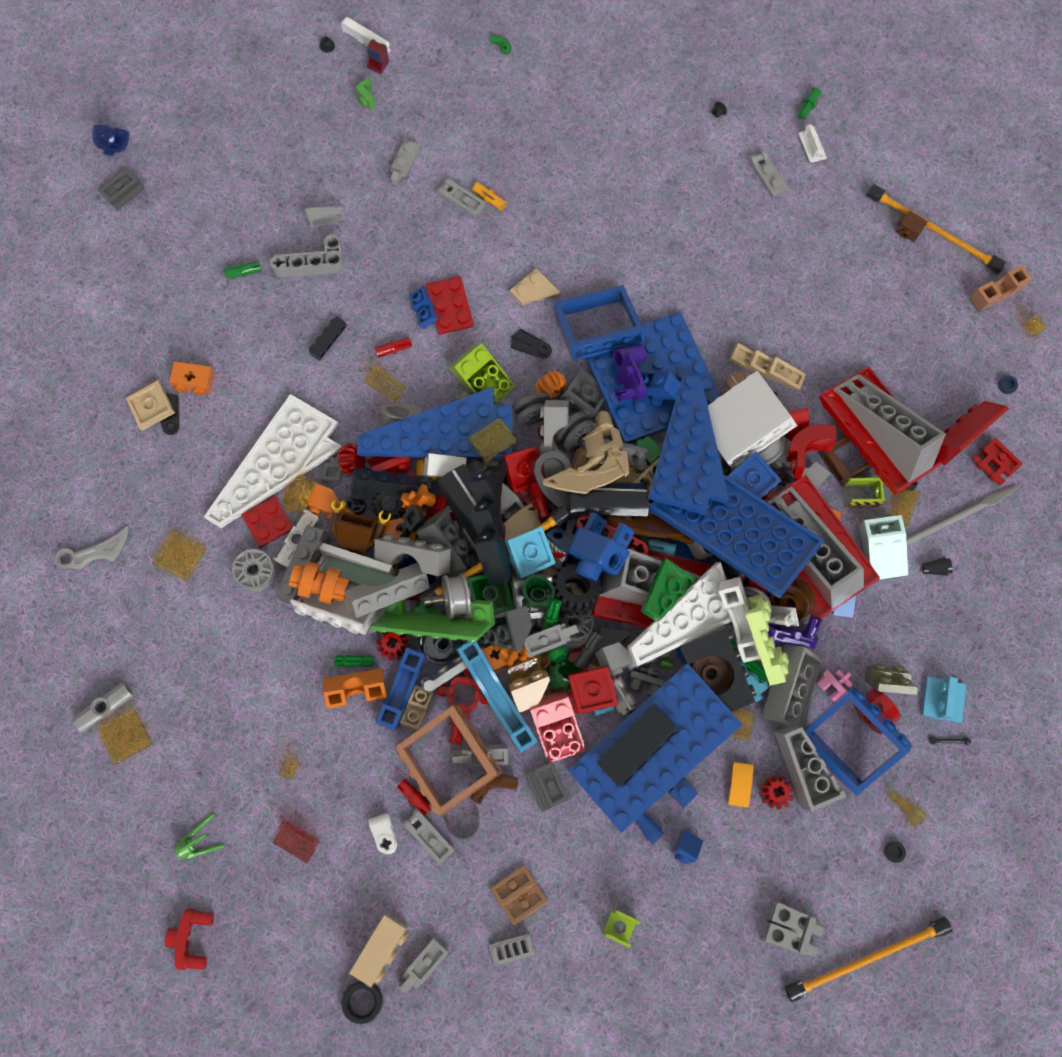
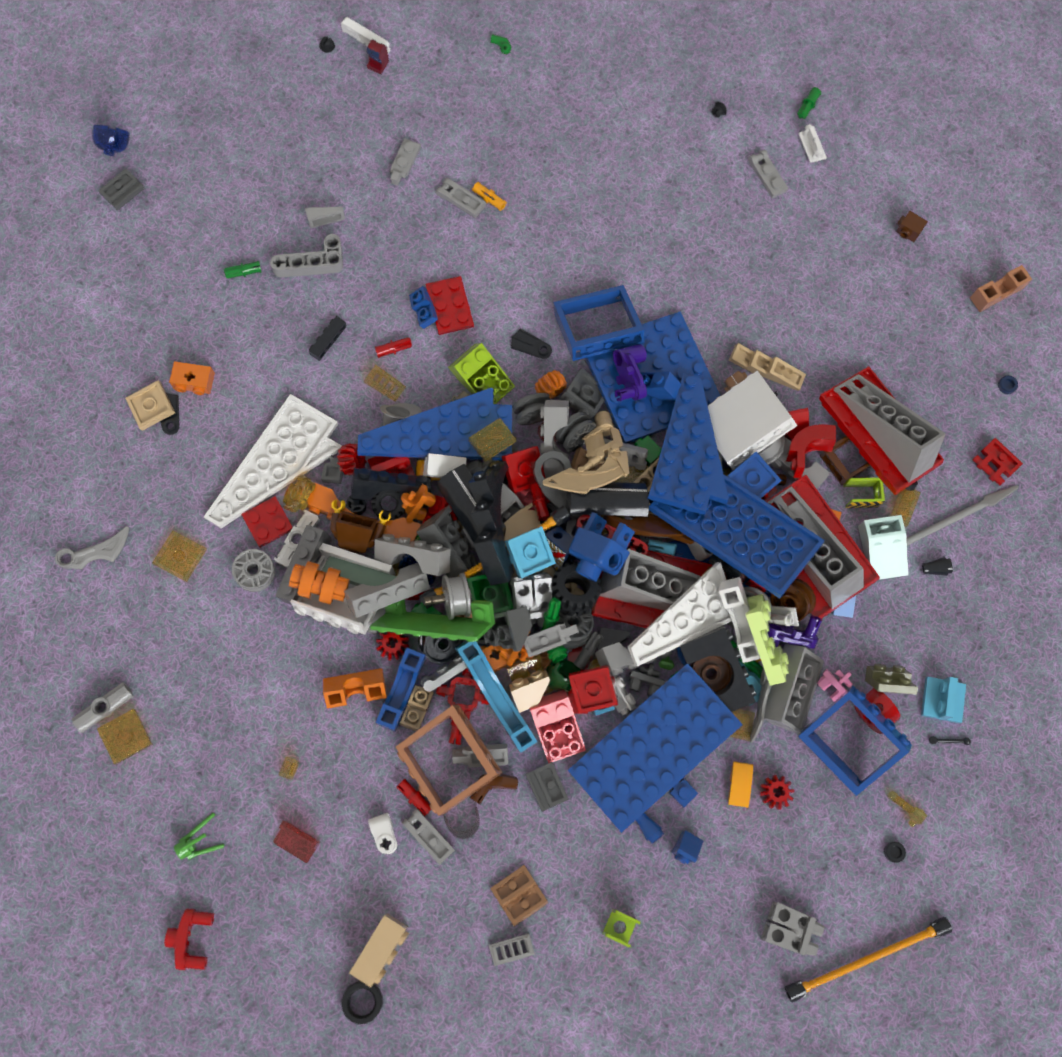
(353, 661): green axle -> none
(364, 96): bright green bracket -> none
(412, 521): black plate -> none
(424, 965): light grey hinge -> none
(533, 288): tan wing -> none
(537, 592): dark green helmet -> none
(637, 746): black brick -> none
(666, 589): green wing -> none
(759, 718): none -> light grey piece
(807, 771): light grey wedge -> none
(968, 429): red slope -> none
(993, 262): light orange hose -> none
(1035, 326): clear yellow wheel -> none

